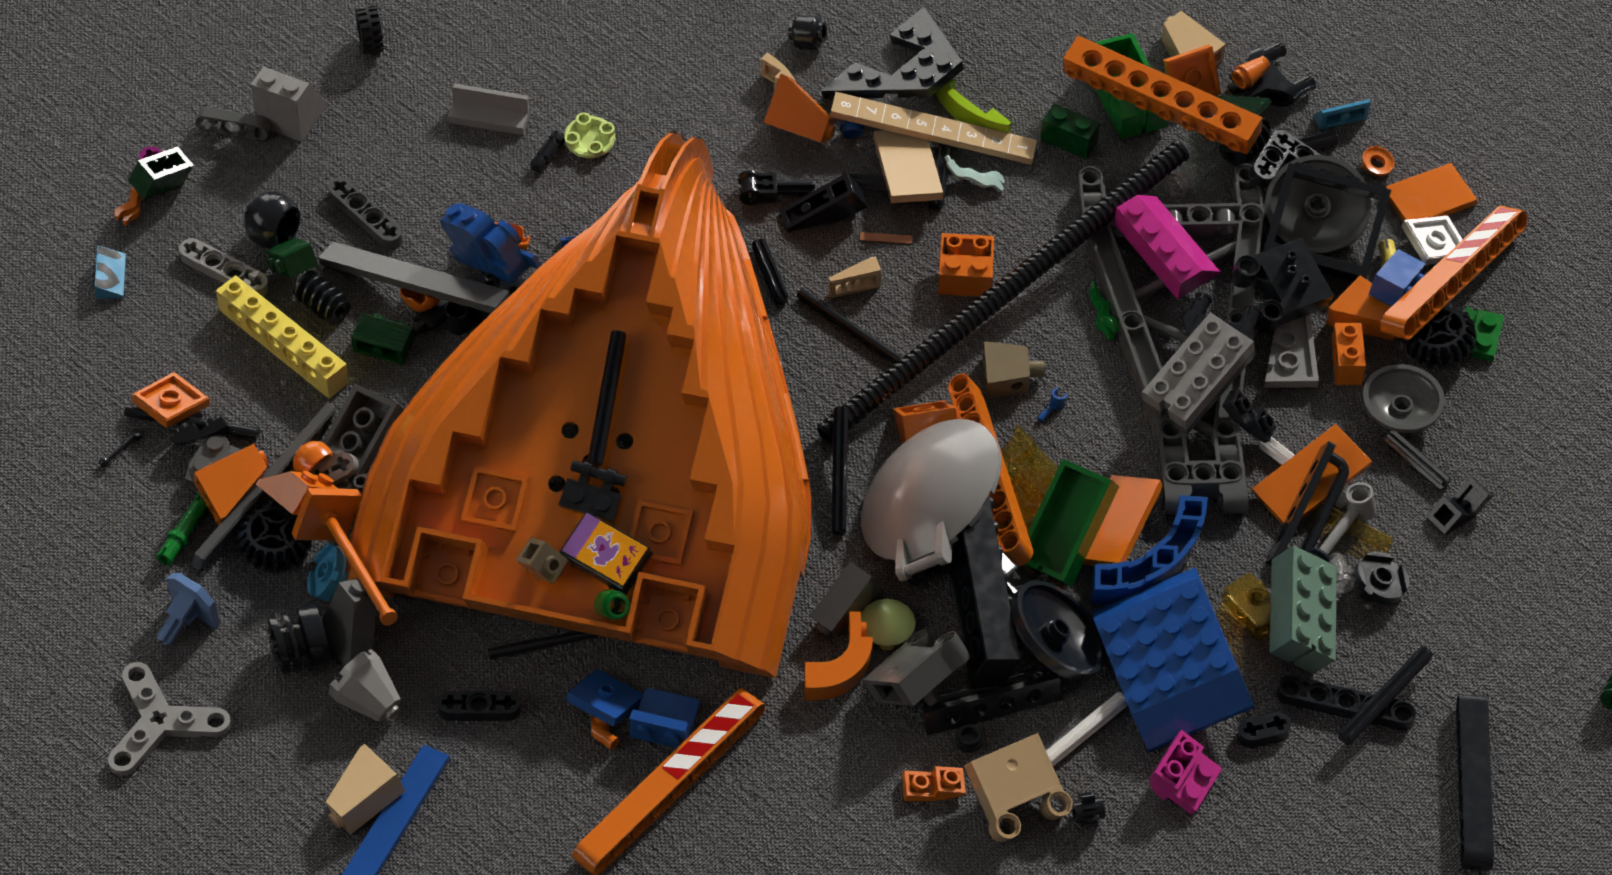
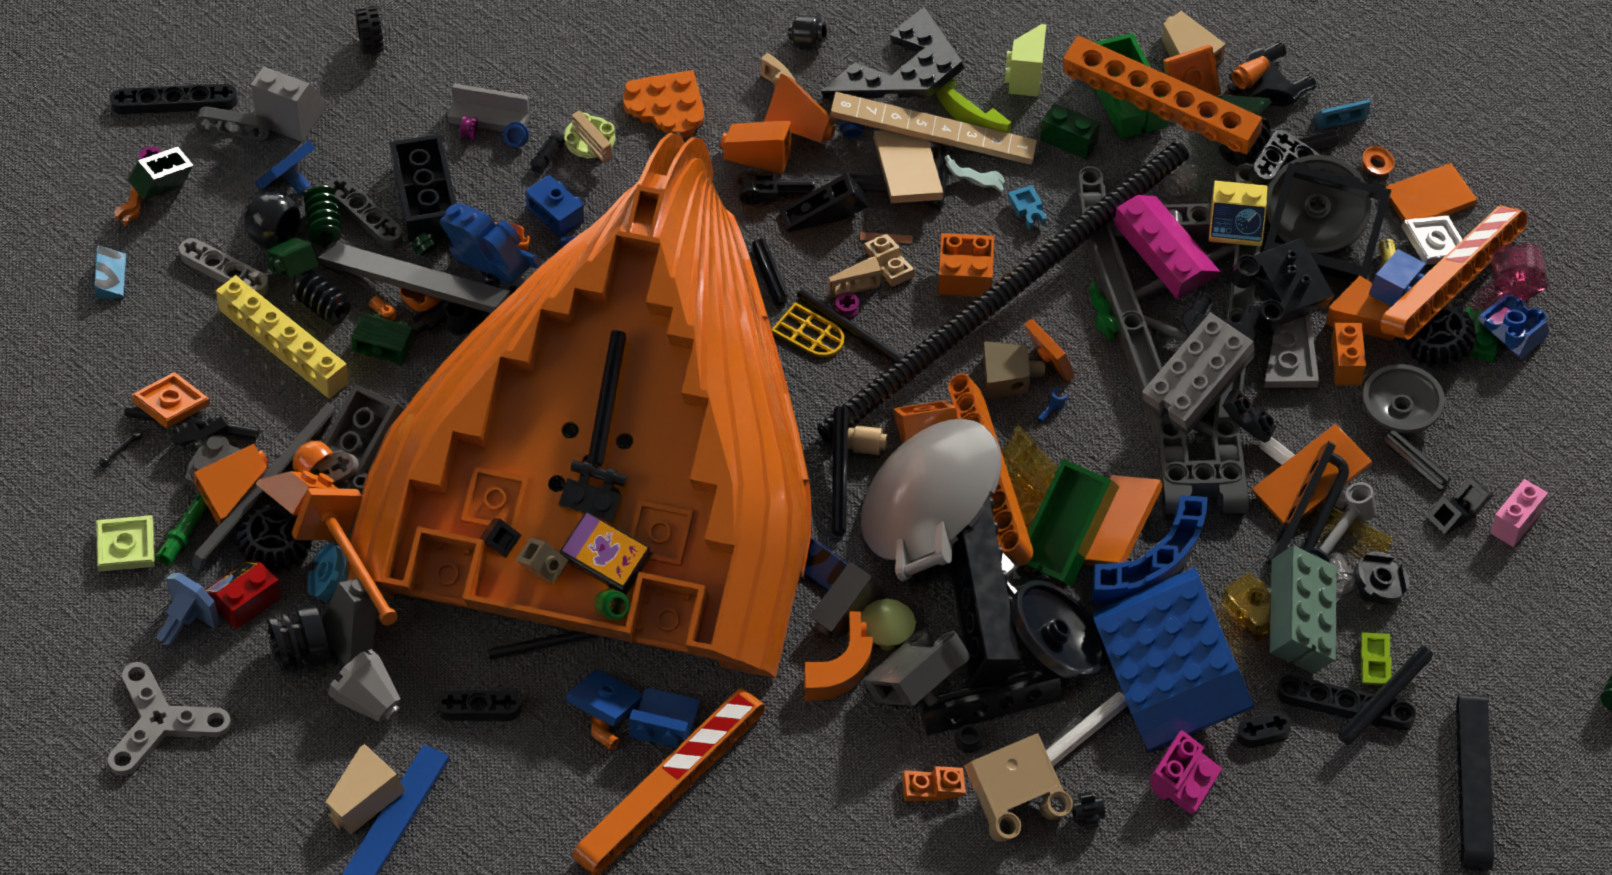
(125, 543): none -> yellowish green plate
(162, 93): none -> black beam
(244, 592): none -> red slope
(289, 170): none -> blue tile
(322, 215): none -> dark green piece
(382, 308): none -> orange arm
(422, 183): none -> black brick
(425, 243): none -> dark green plate
(468, 128): none -> magenta bush
(500, 537): none -> black slope
(516, 134): none -> blue plate
(555, 205): none -> blue brick
(591, 136): none -> tan tile
(667, 101): none -> orange plate
(759, 144): none -> orange slope
(799, 332): none -> yellow window
(822, 565): none -> slope
(847, 298): none -> magenta bush
(867, 440): none -> tan brick
(892, 264): none -> tan slope
(1026, 63): none -> yellowish green slope
(1027, 203): none -> dark azure plate
(1049, 350): none -> orange plate
(1238, 213): none -> slope
(1375, 658): none -> lime slope
(1515, 324): none -> blue slope
(1519, 270): none -> clear pink brick
(1519, 513): none -> bright pink brick

